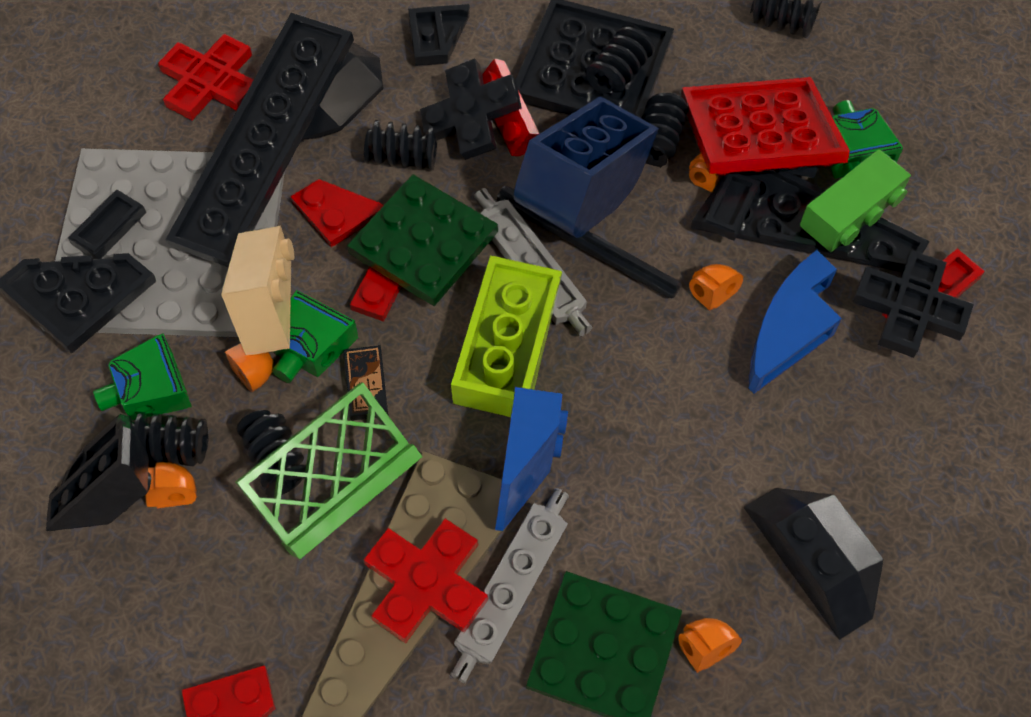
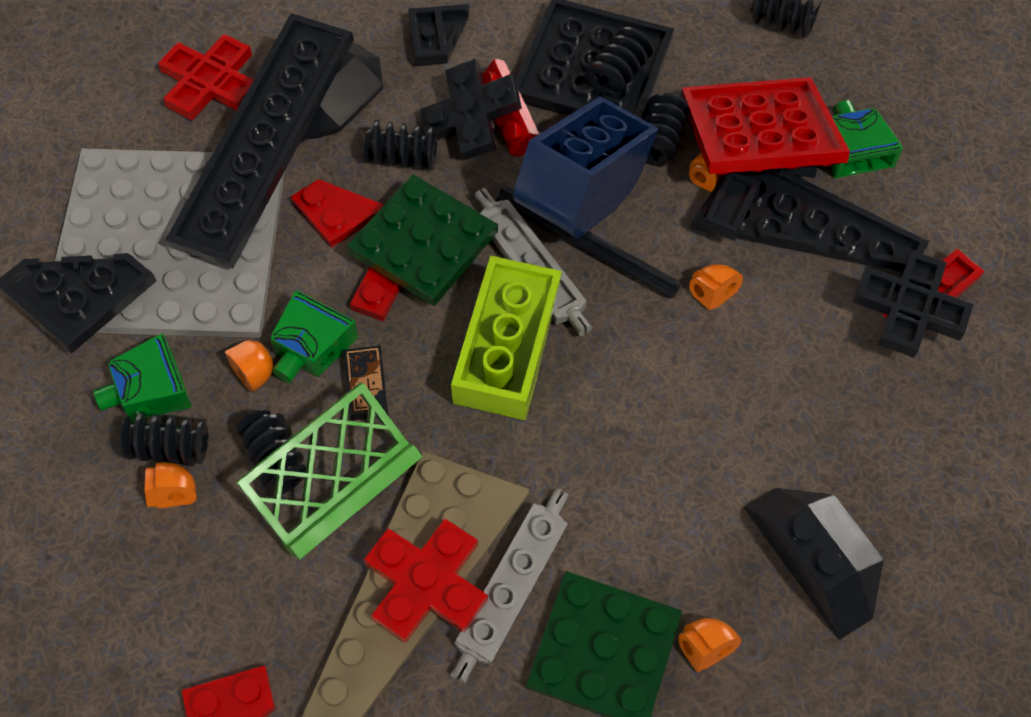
(101, 480): black wedge -> none
(107, 224): black tile -> none
(260, 290): tan wedge -> none
(530, 448): blue slope -> none
(794, 321): blue slope -> none
(855, 201): bright green brick -> none

